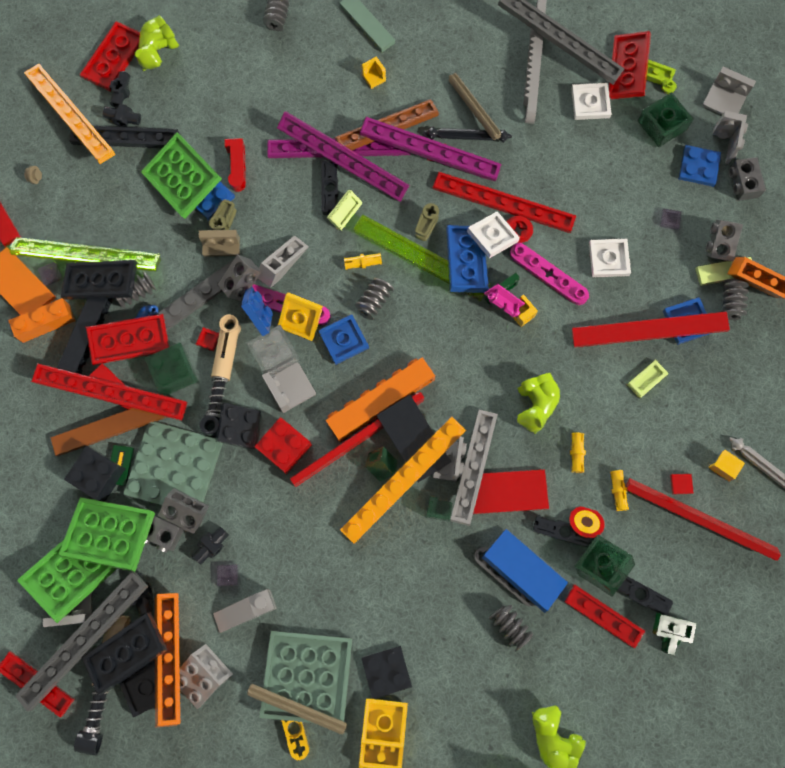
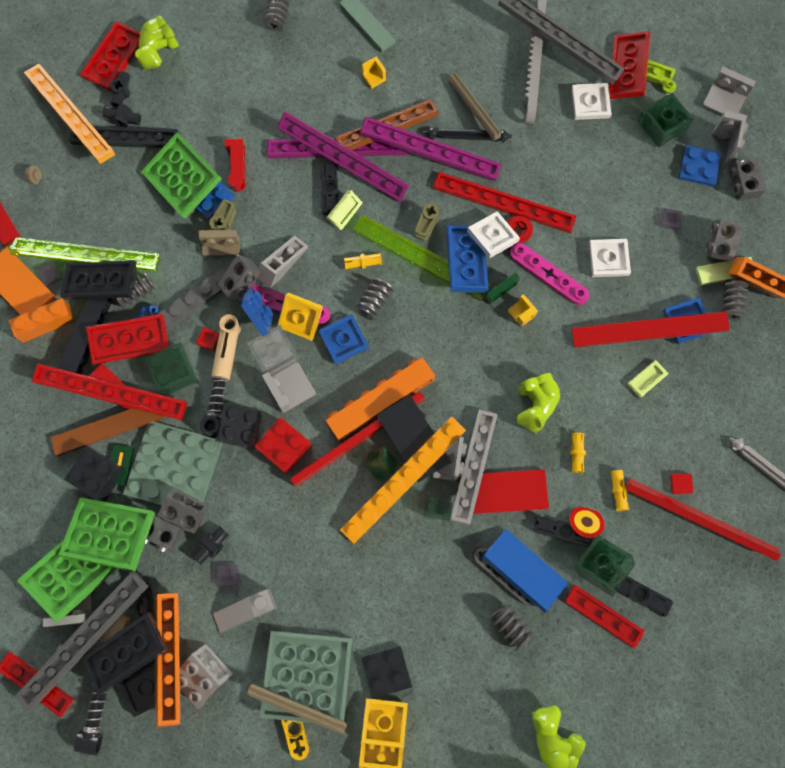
(504, 299): dark pink hinge -> none
(673, 631): hinge -> none
(727, 466): yellow panel -> none

